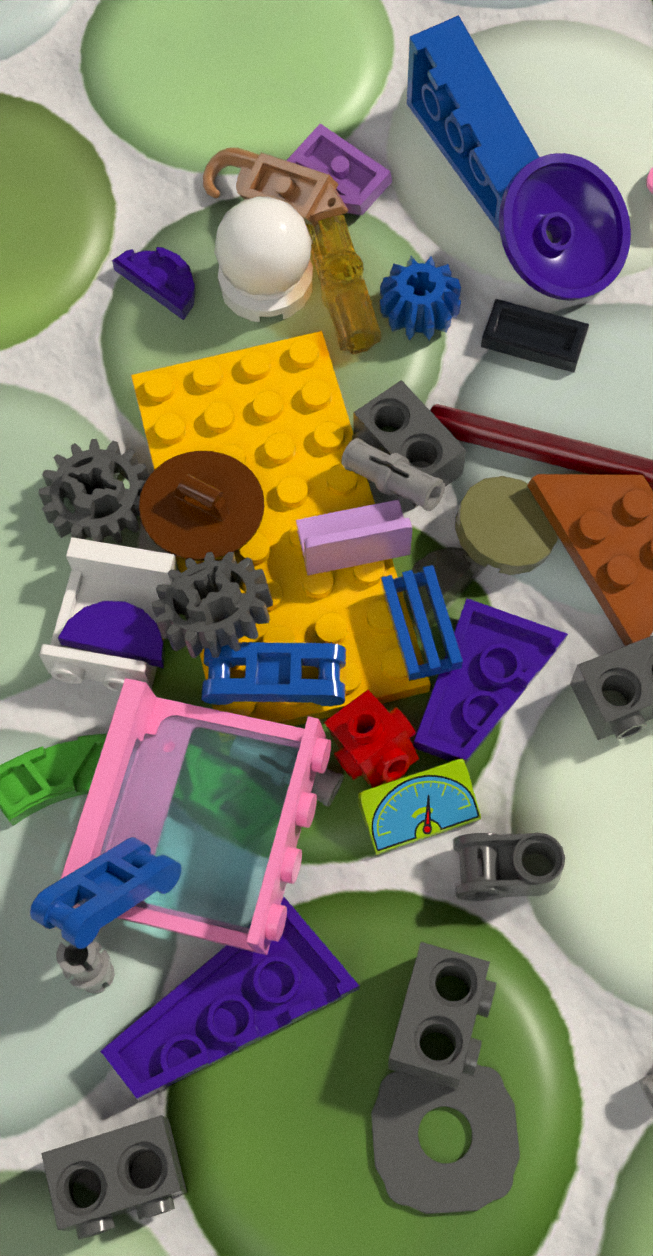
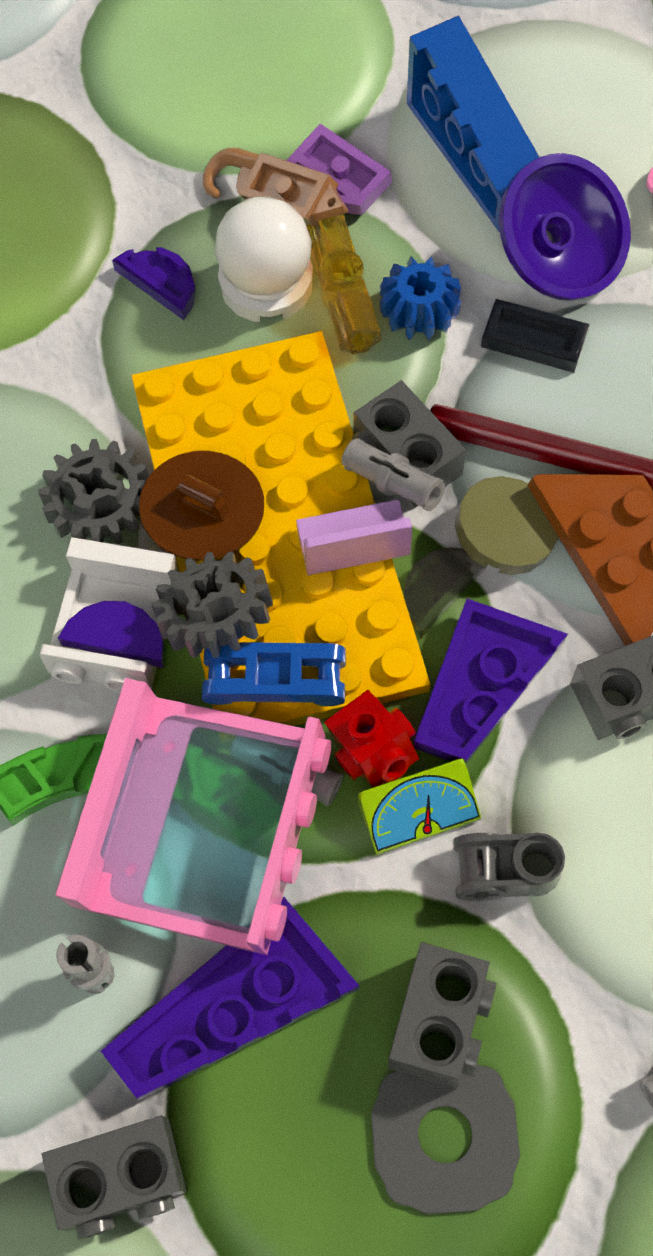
(104, 890): blue plate -> none
(410, 583): blue tile -> none

